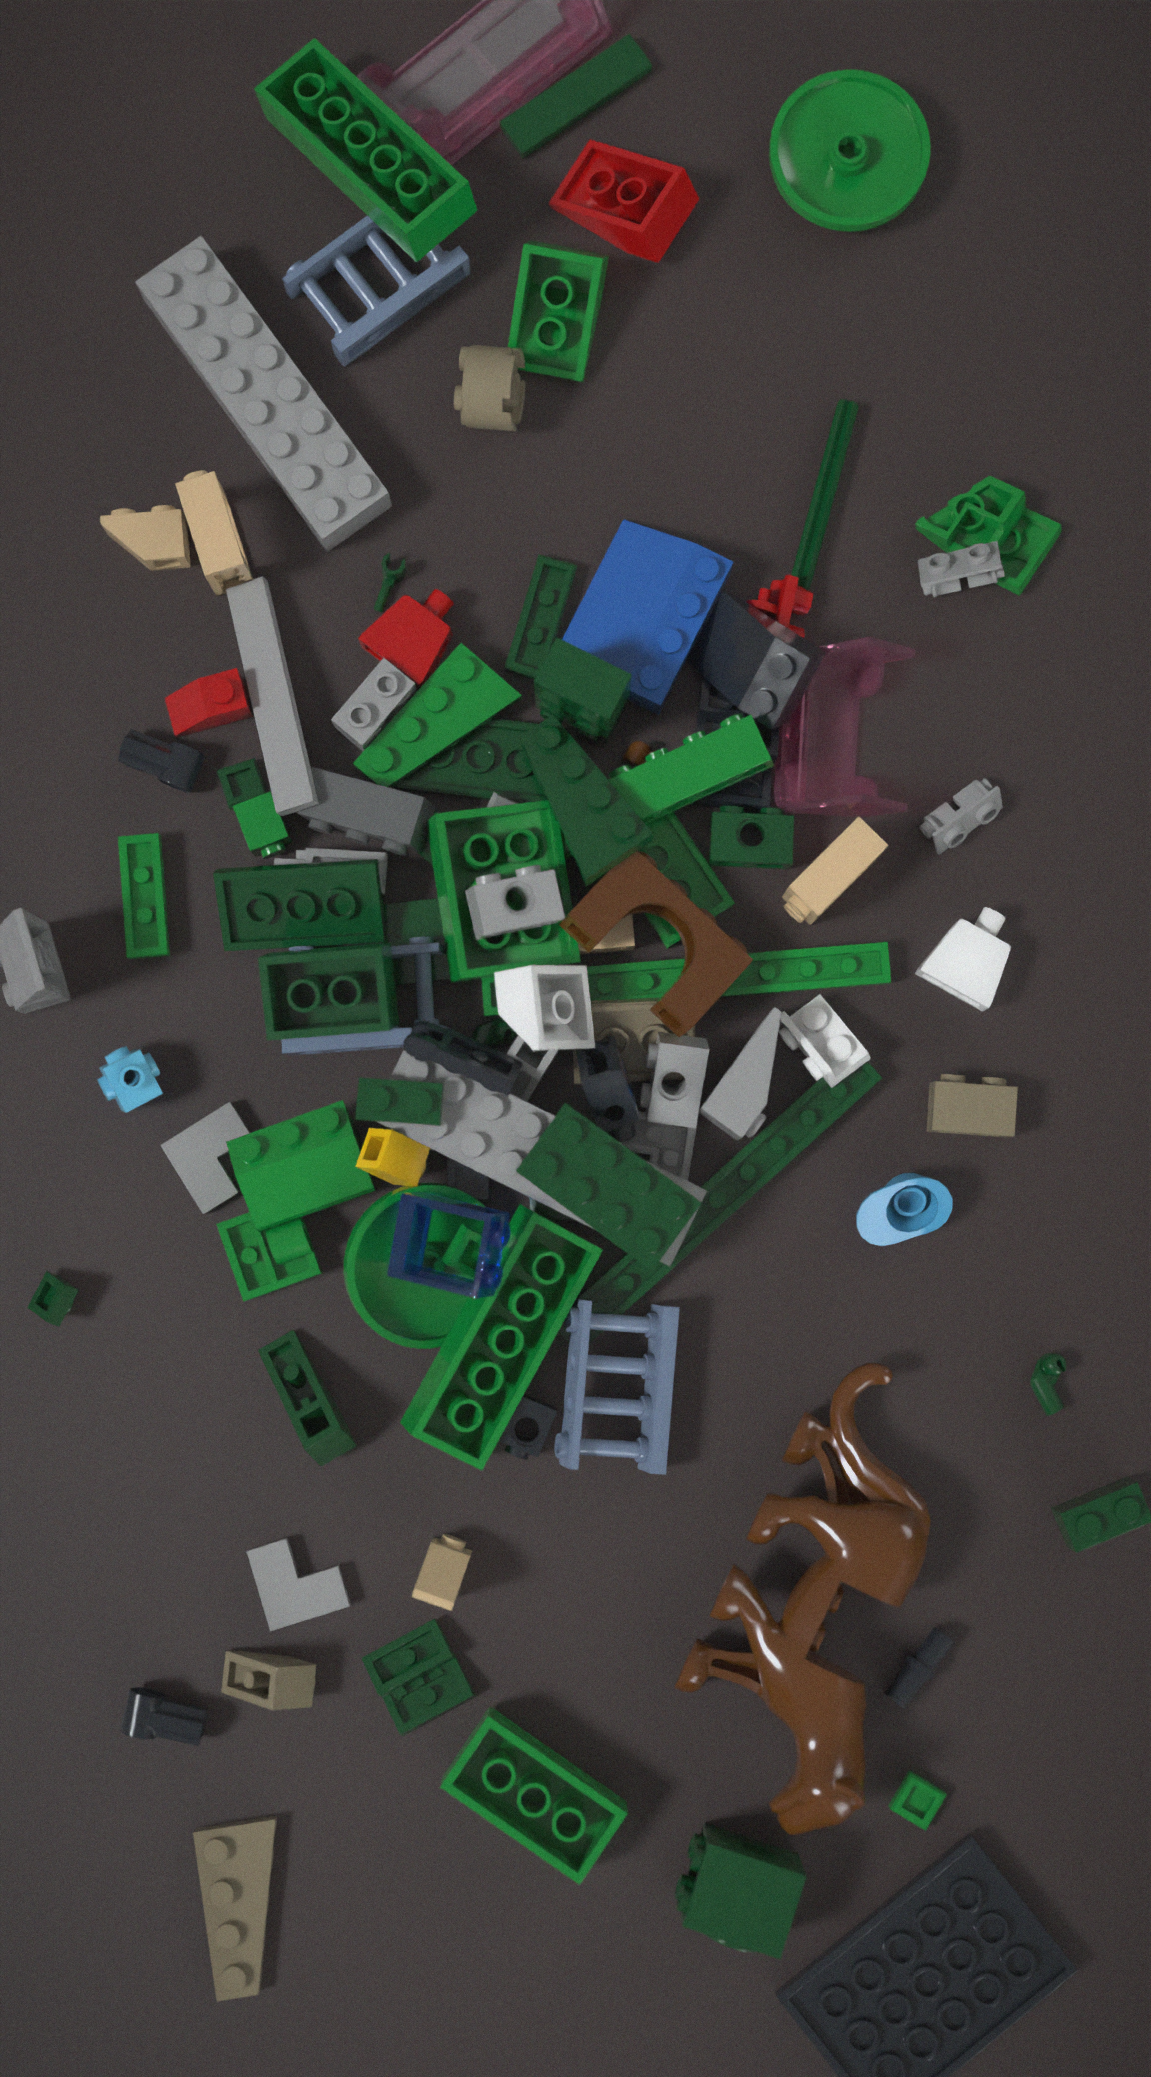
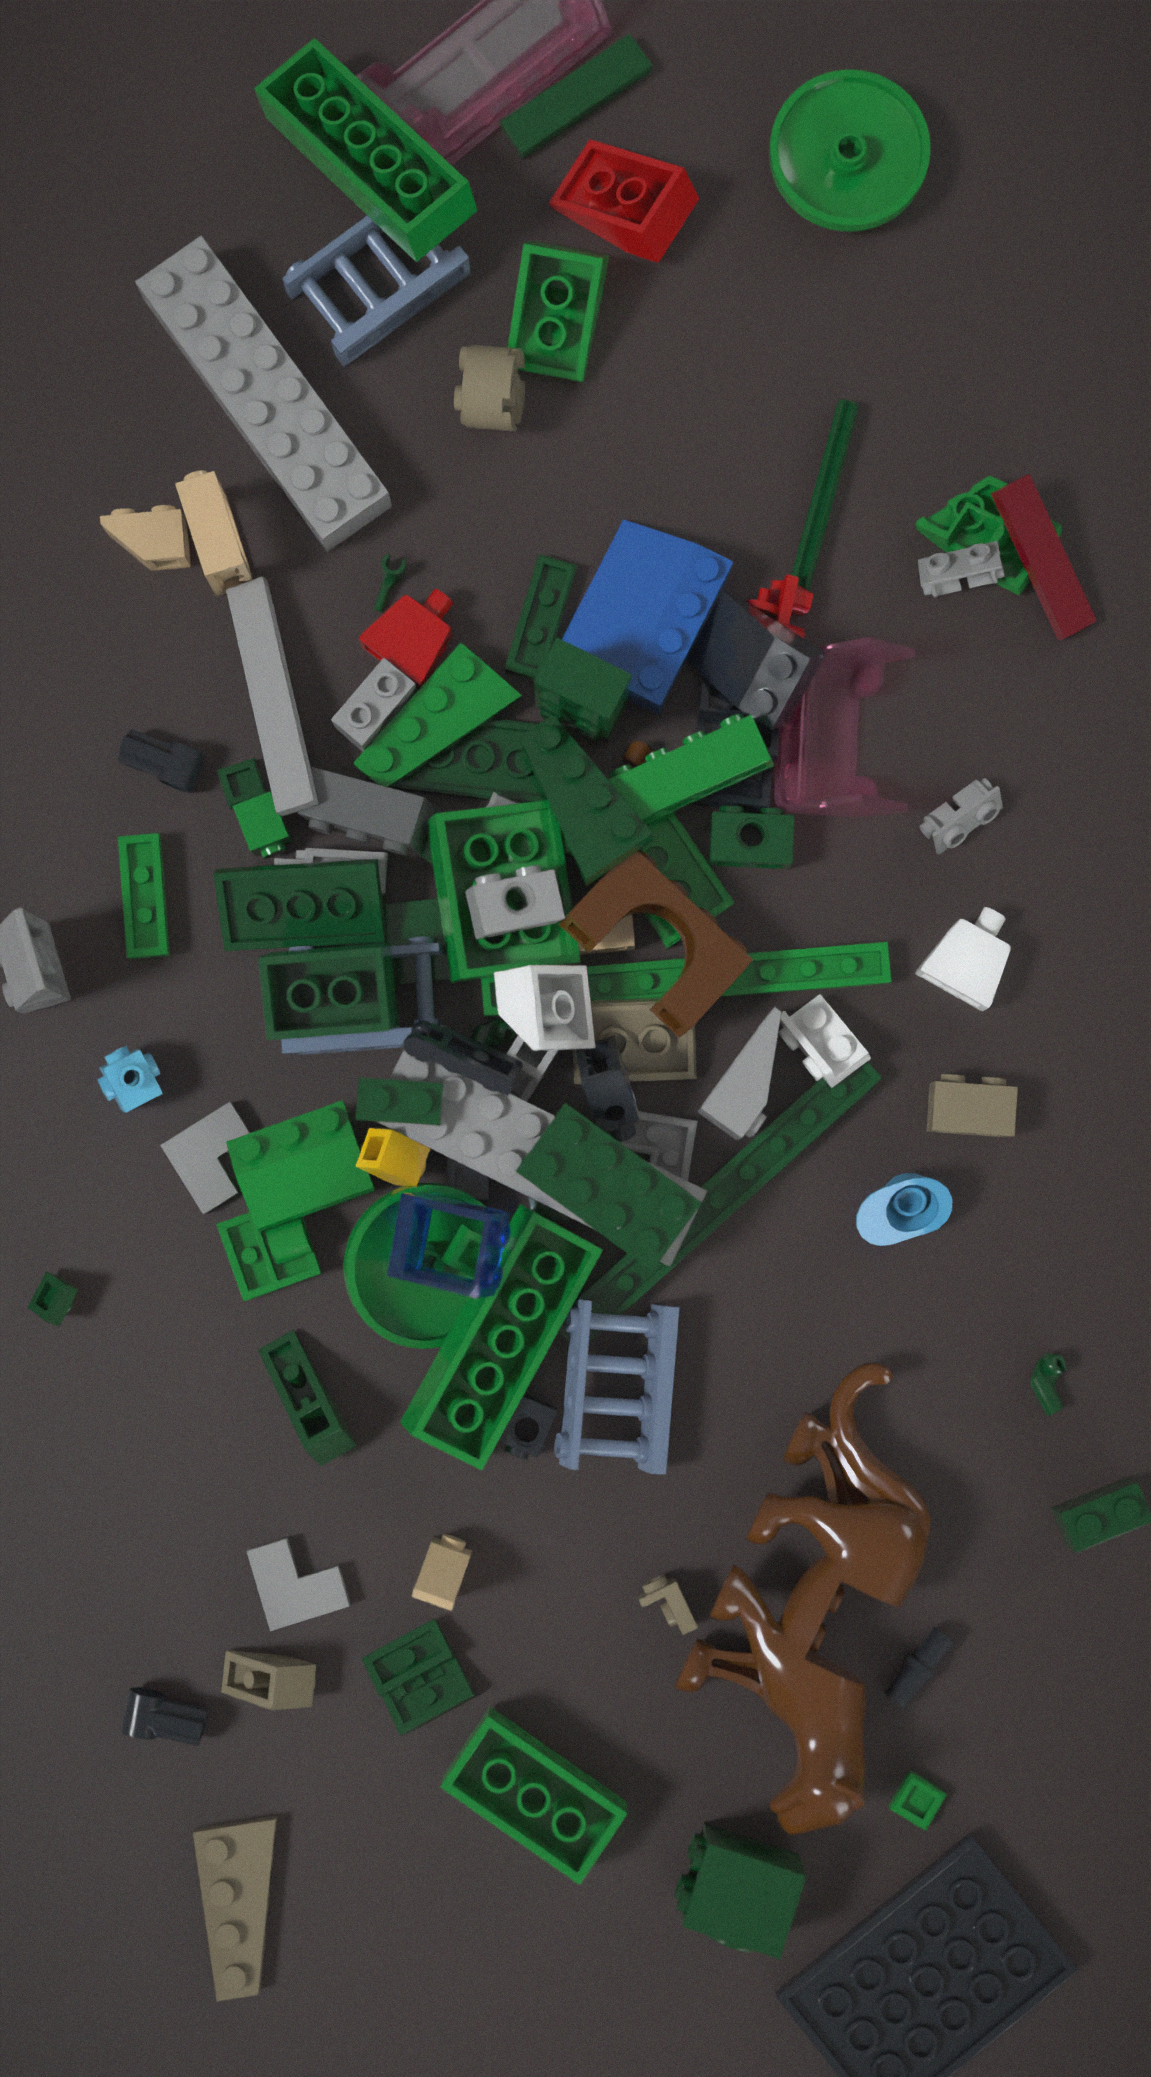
(209, 703): red slope -> none
(675, 1609): none -> dark tan bracket
(679, 1103): light grey brick -> none
(833, 872): tan window -> none
(1043, 557): none -> dark red tile

